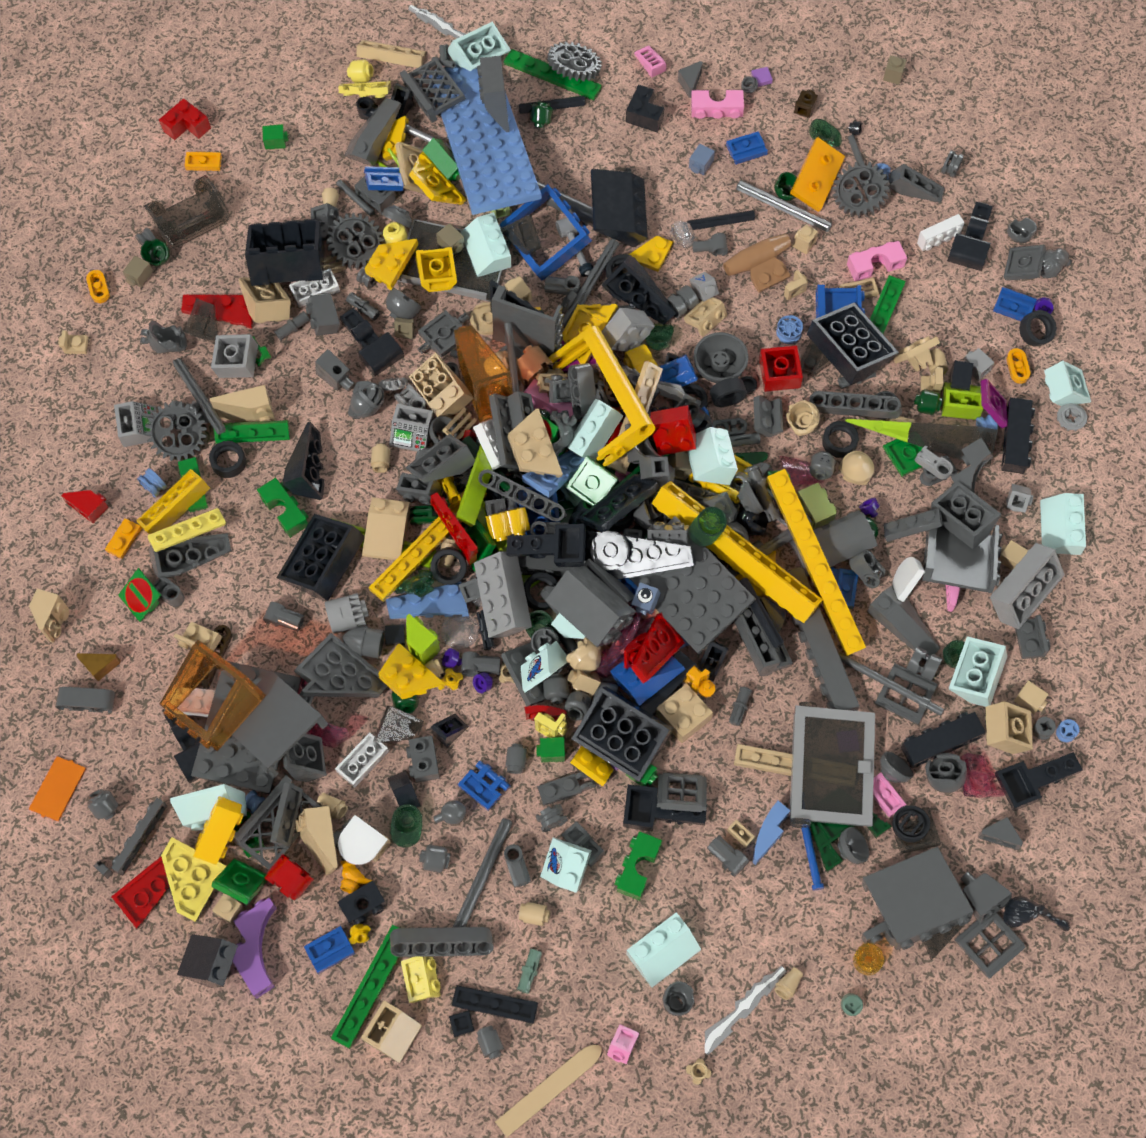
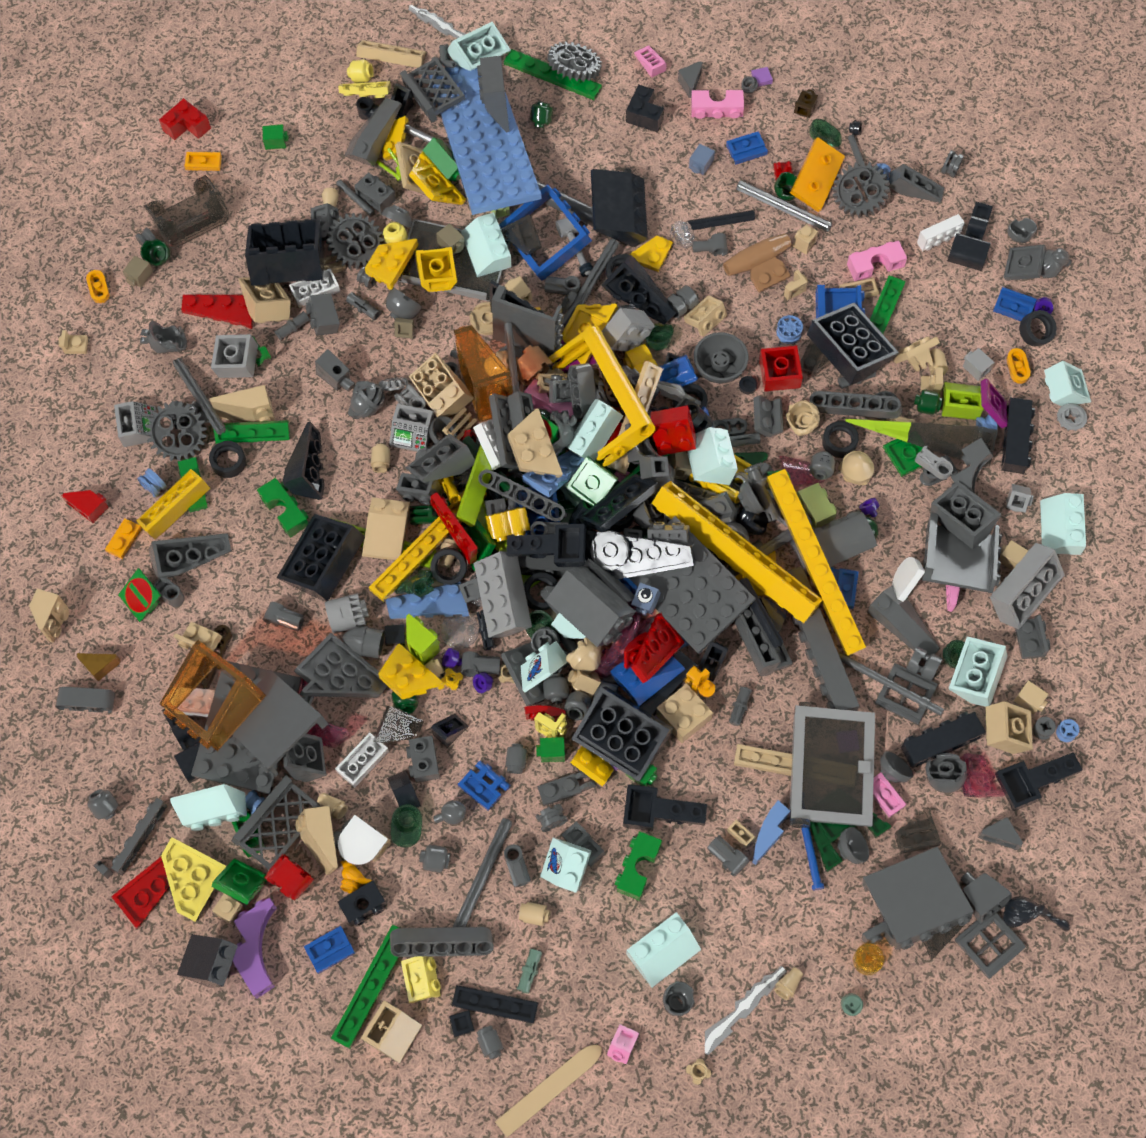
(57, 788): orange piece -> none
(186, 530): light yellow bracket -> none
(202, 321): clear smoke wing -> none
(218, 830): yellow wedge -> none
(286, 815): dark grey plate -> none
(359, 934): yellow plate -> none
(377, 352): black plate -> none
(383, 178): blue plate -> none
(440, 333): dark grey plate -> none
(560, 103): black axle -> none
(700, 792): dark grey piece -> none
(704, 286): light grey brick -> none
(707, 526): clear green cap -> none
(728, 392): black tyre -> none
(781, 168): none -> red tile
(867, 566): dark grey piece -> none
(894, 69): dark tan brick -> none
(912, 525): dark grey plate -> none
(913, 811): black piece -> none
(961, 375): black slope -> none

